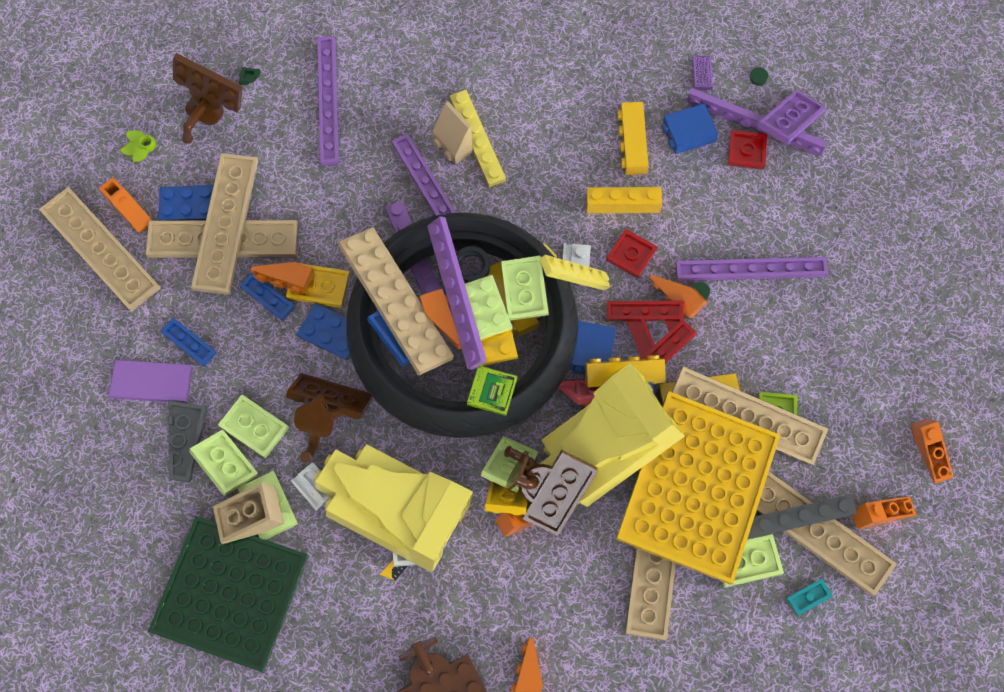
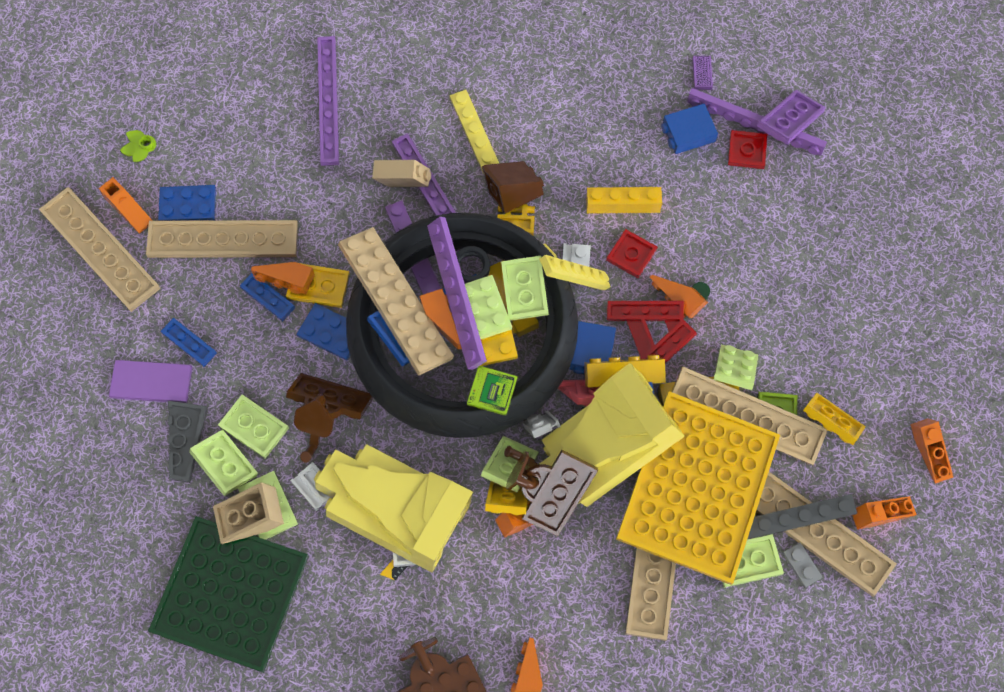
(208, 94): reddish brown plate -> none
(224, 224): tan plate -> none
(248, 75): dark green tile -> none
(401, 173): none -> tan brick
(452, 134): tan slope -> none
(512, 184): none -> reddish brown slope
(523, 221): none -> yellow plate
(539, 425): none -> white plate
(634, 138): yellow brick -> none
(736, 367): none -> yellowish green plate
(751, 268): medium lavender plate -> none
(758, 76): dark green tile -> none
(802, 565): none -> light grey plate
(809, 597): teal plate -> none
(834, 419): none -> yellow plate

